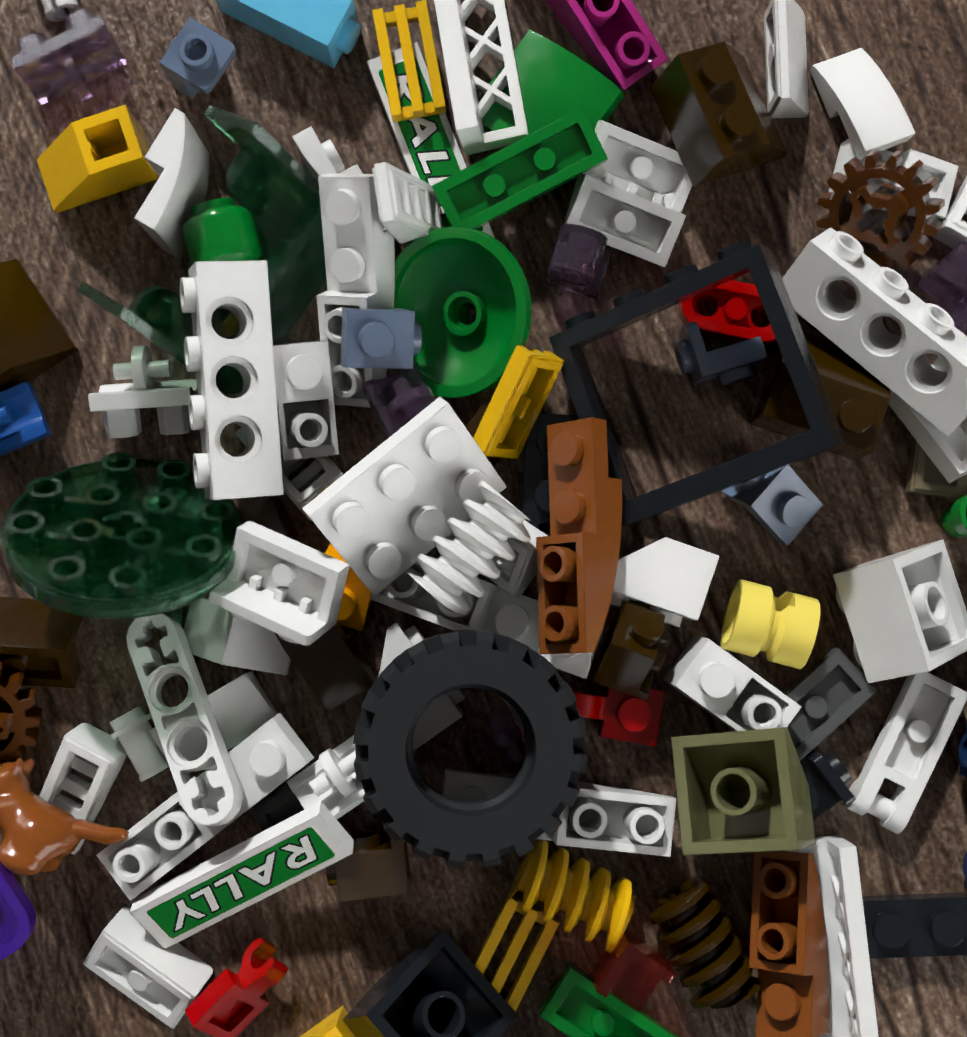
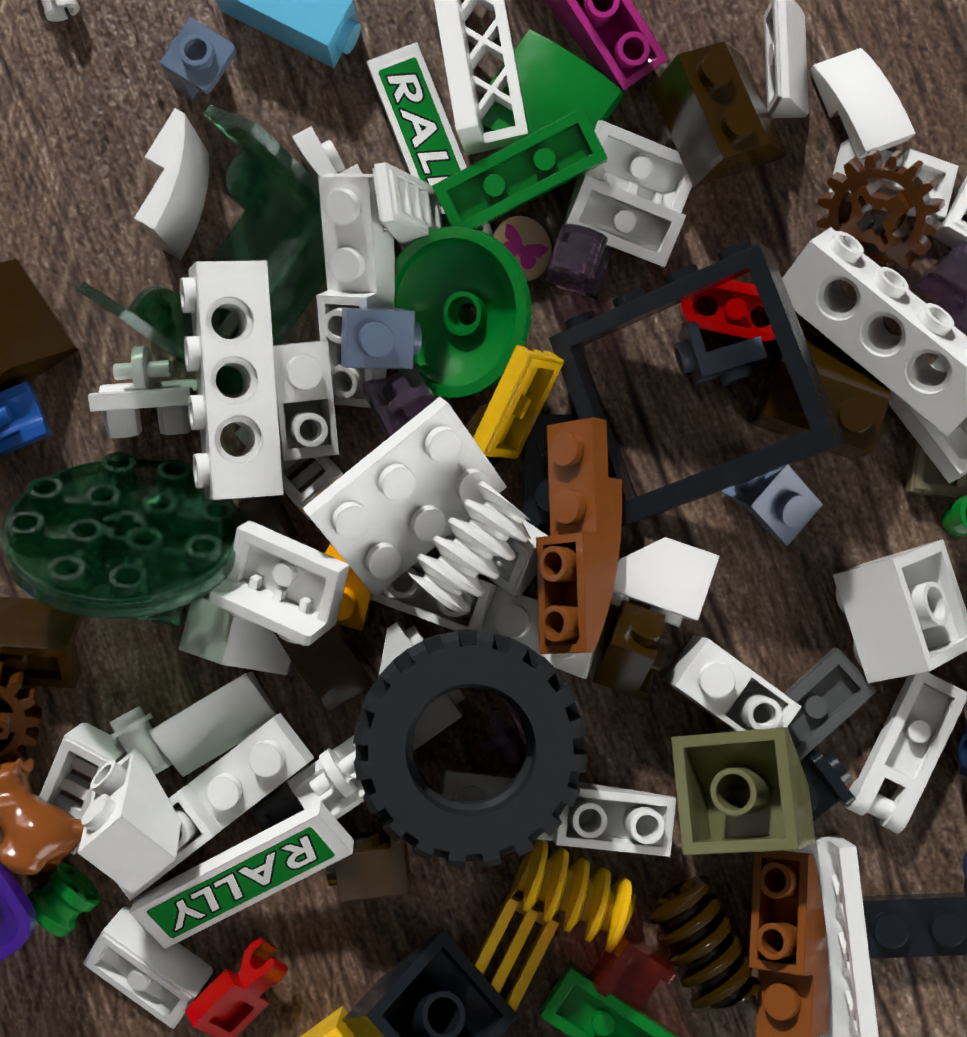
(63, 899): none -> green wheel
(69, 58): hips -> none
(96, 159): yellow slope -> none
(129, 823): none -> white slope
(175, 721): white beam -> none
(221, 232): green head -> none
(401, 18): yellow tile -> none
(527, 243): none -> tan sticker
(624, 715): red plate -> none
(779, 625): light yellow wheel -> none

